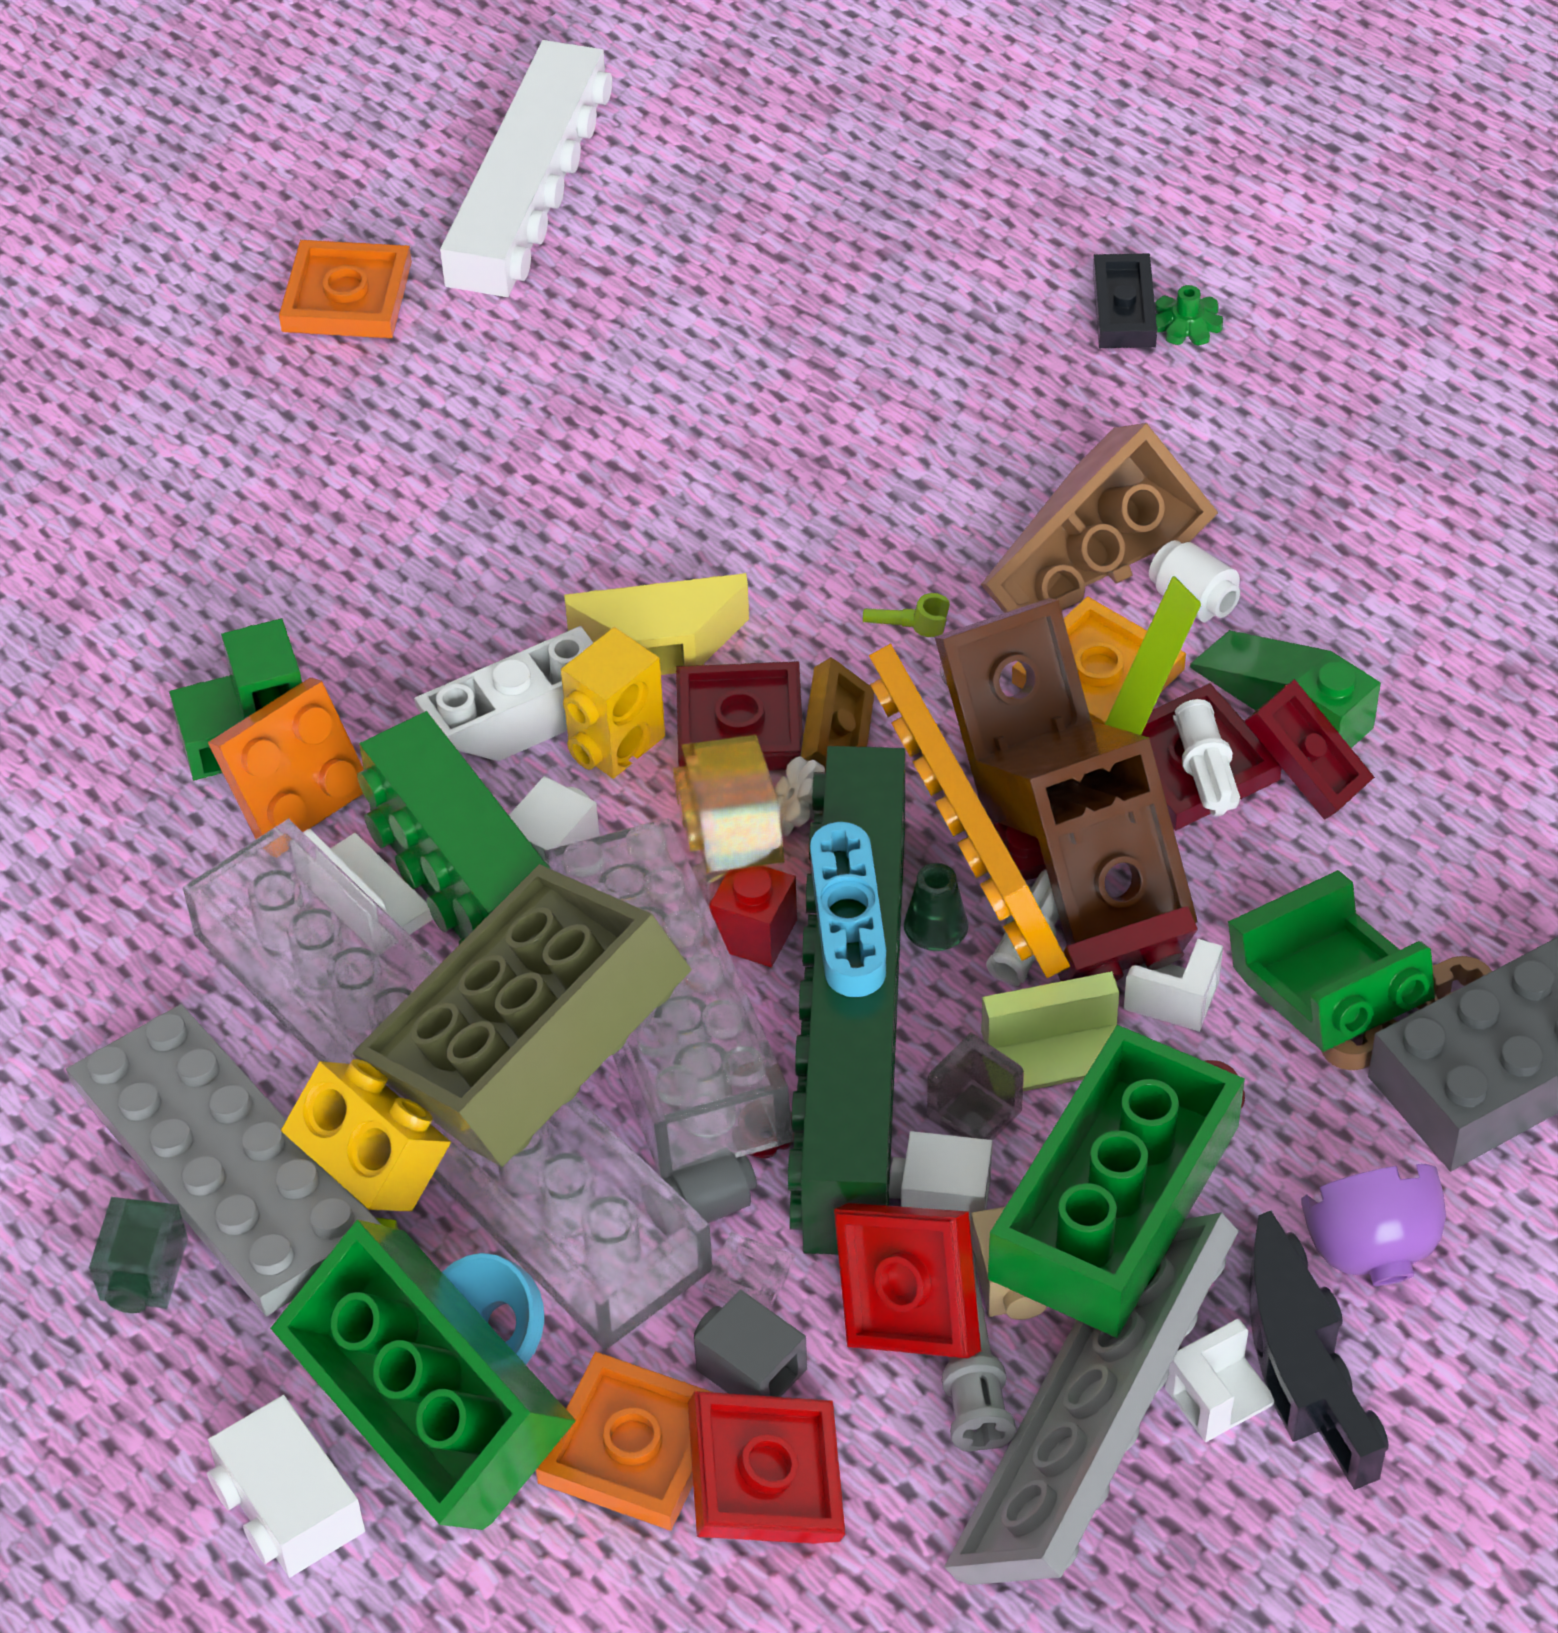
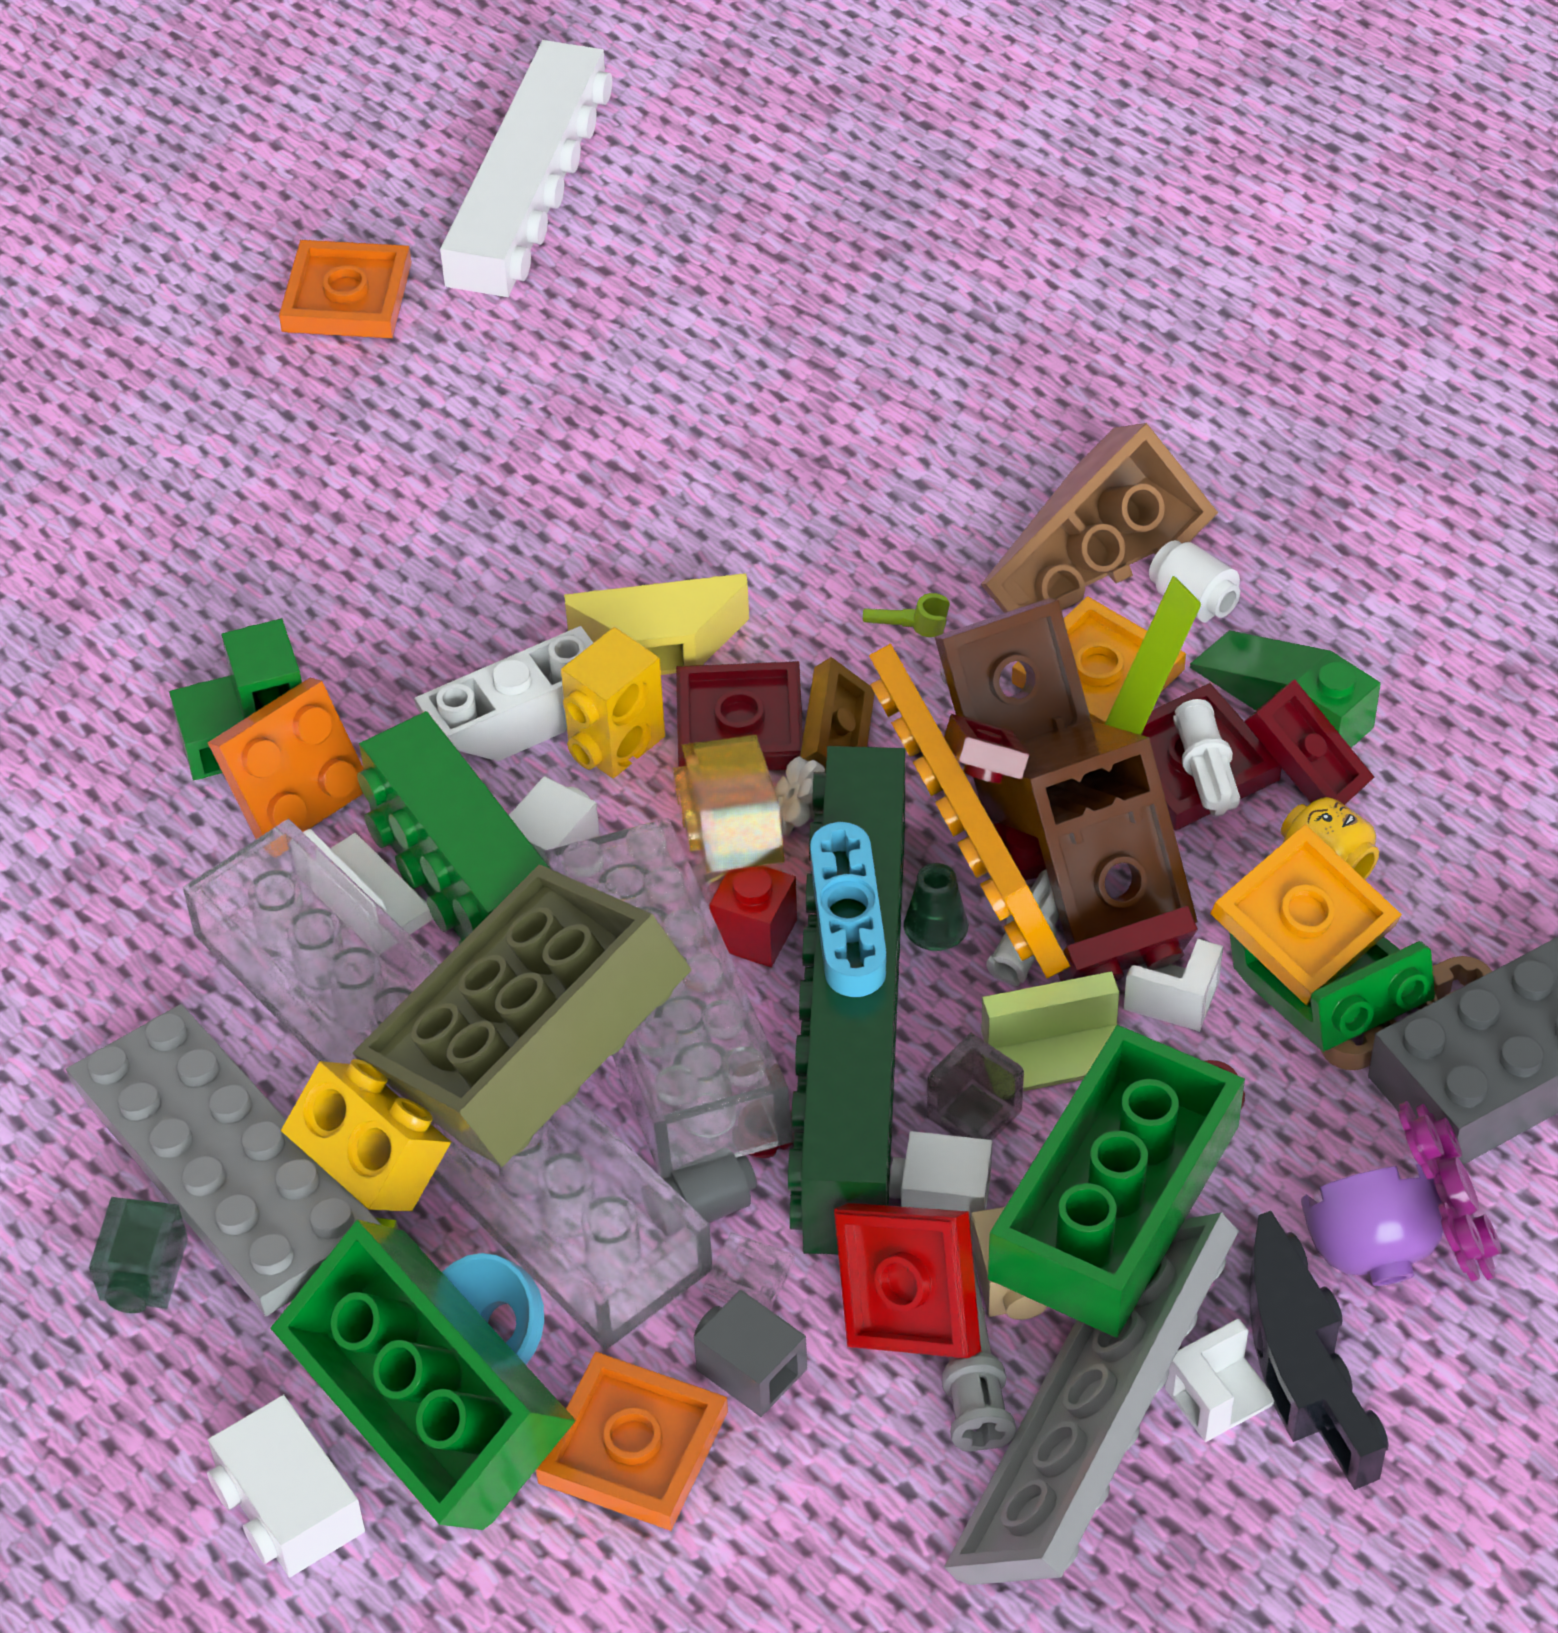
(765, 1468): red plate -> none
(985, 749): none -> dark red plate
(1124, 301): black plate -> none
(1188, 316): green plant -> none
(1305, 913): none -> light orange plate
(1340, 829): none -> yellow head
(1438, 1153): none -> magenta plant

